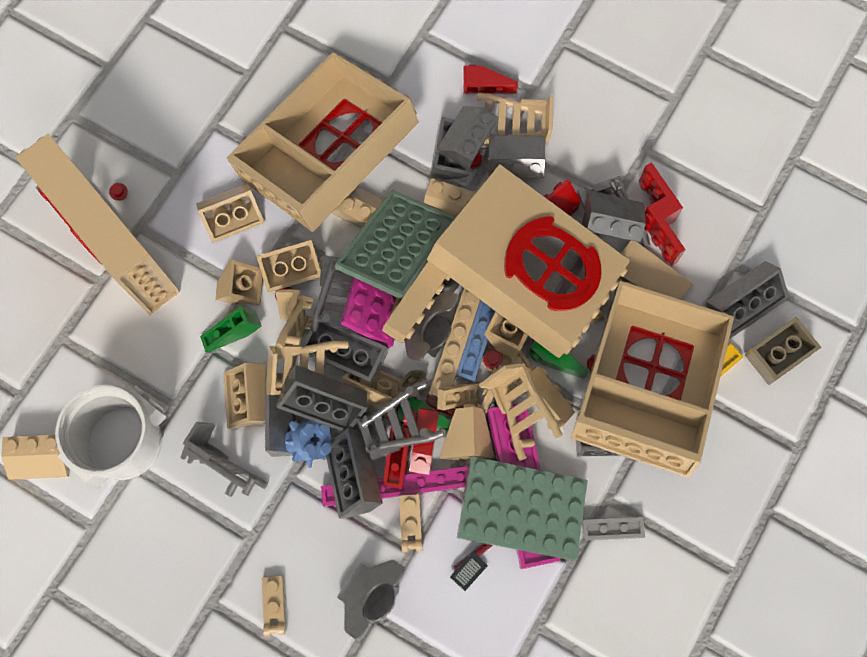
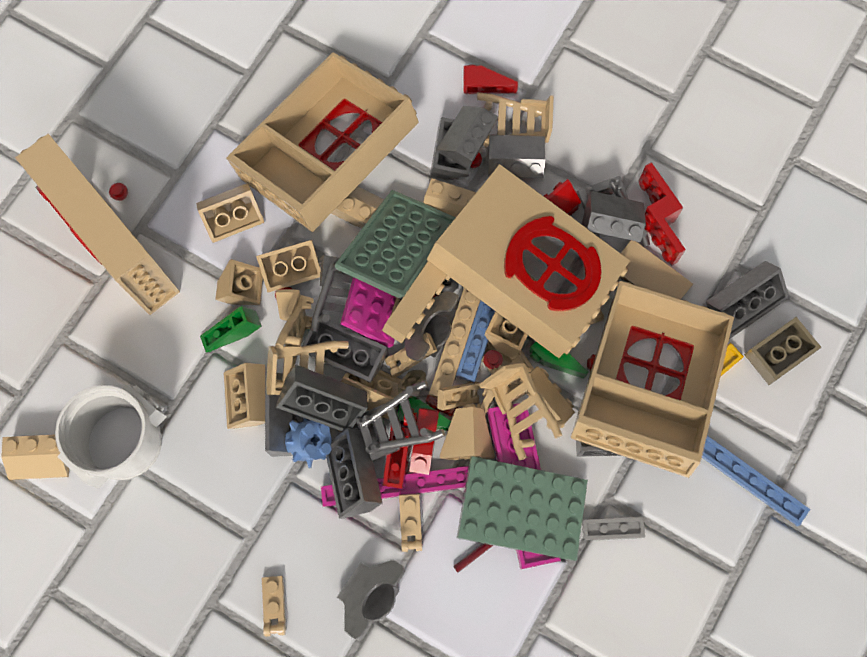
(199, 449): flat silver hand -> none
(407, 363): none -> tan plate
(468, 571): black sticker -> none
(754, 482): none -> medium blue plate

